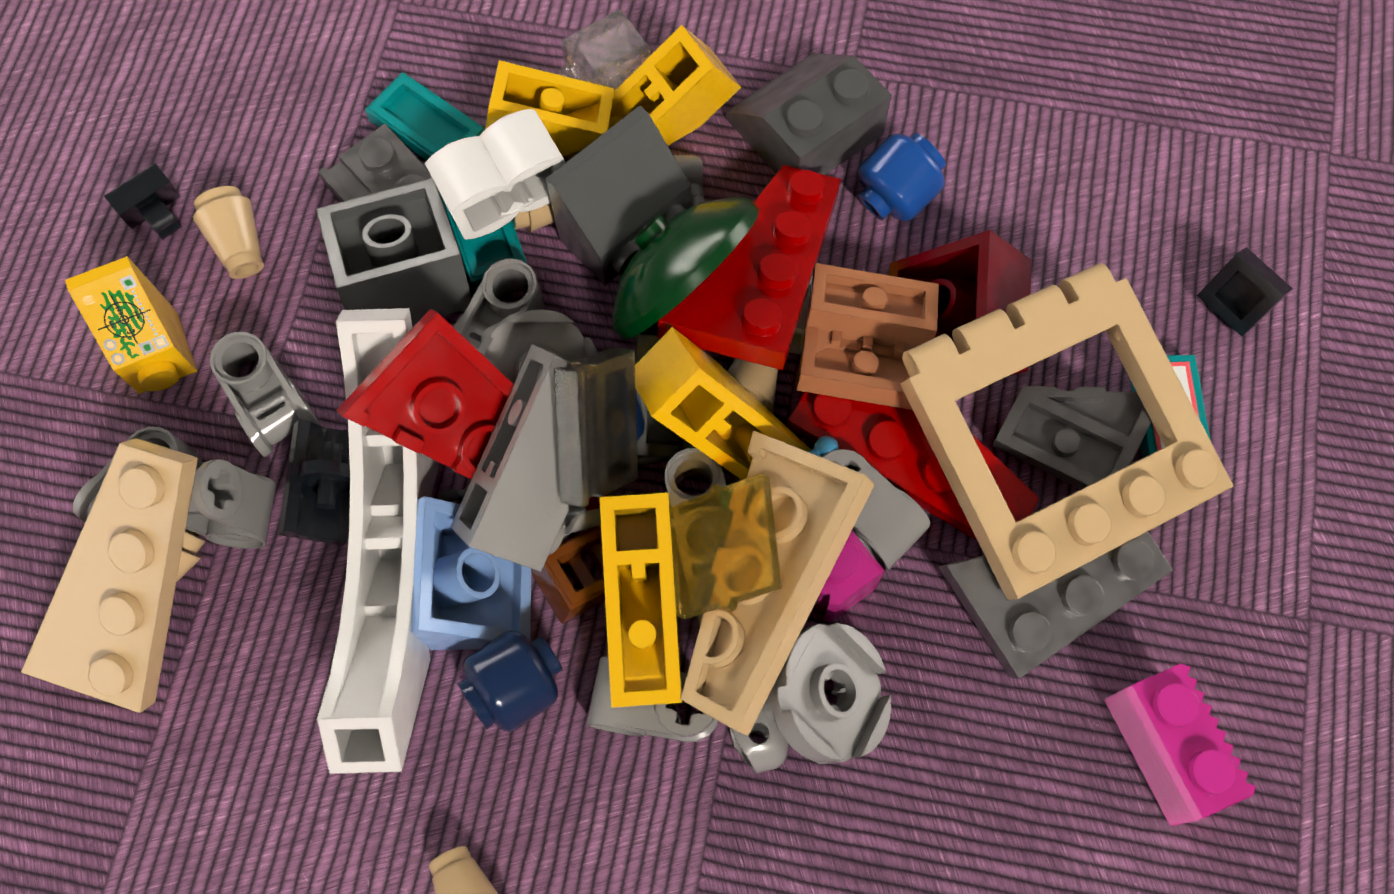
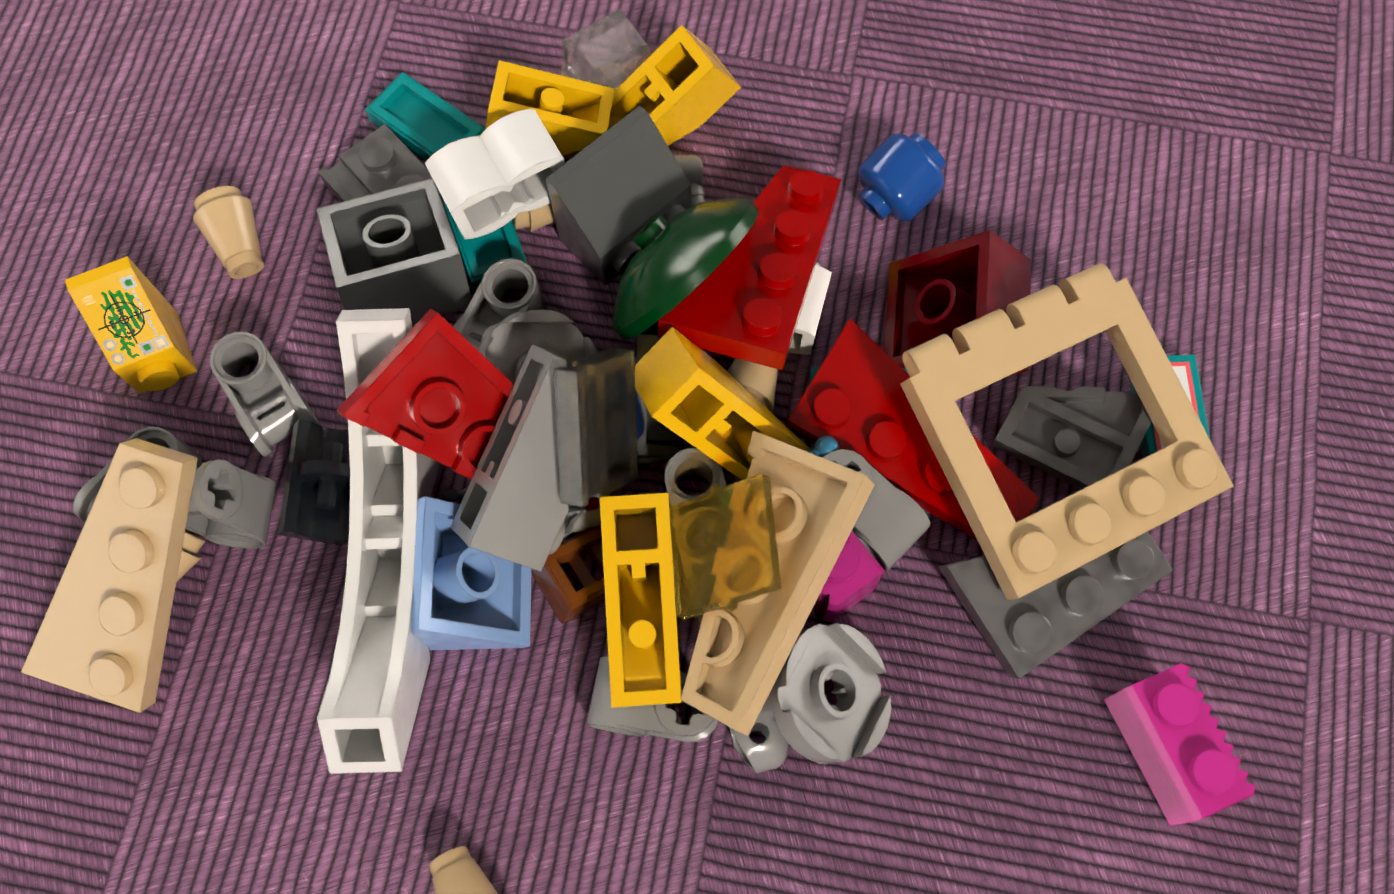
(146, 199): black tile -> none
(510, 680): dark blue head -> none
(814, 114): dark grey slope -> none
(859, 332): nougat slope -> none
(1244, 291): black tile -> none

